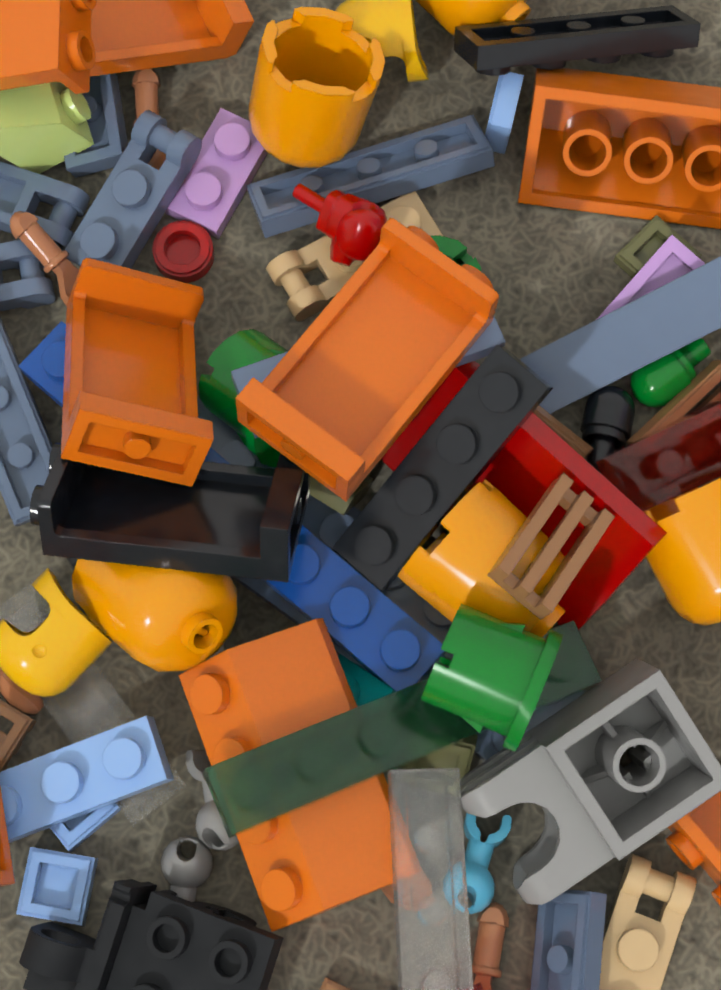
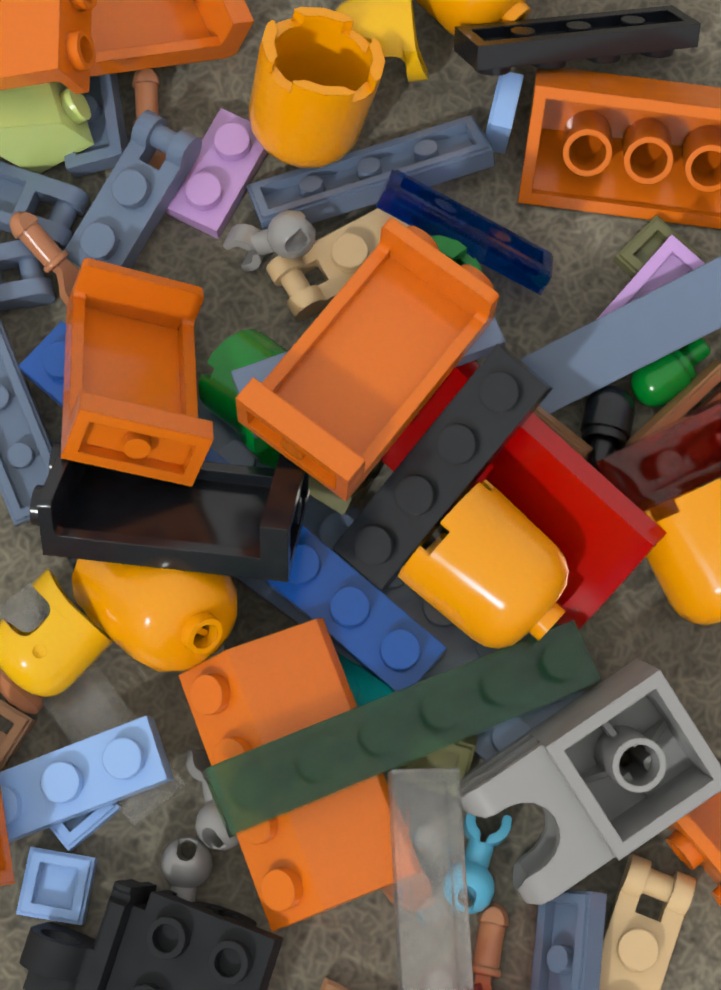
(183, 251): red tile -> none
(286, 235): none -> light grey arm
(348, 220): red piece -> none
(486, 240): none -> clear blue tile
(493, 673): green piece -> none
(578, 510): medium nougat tile -> none

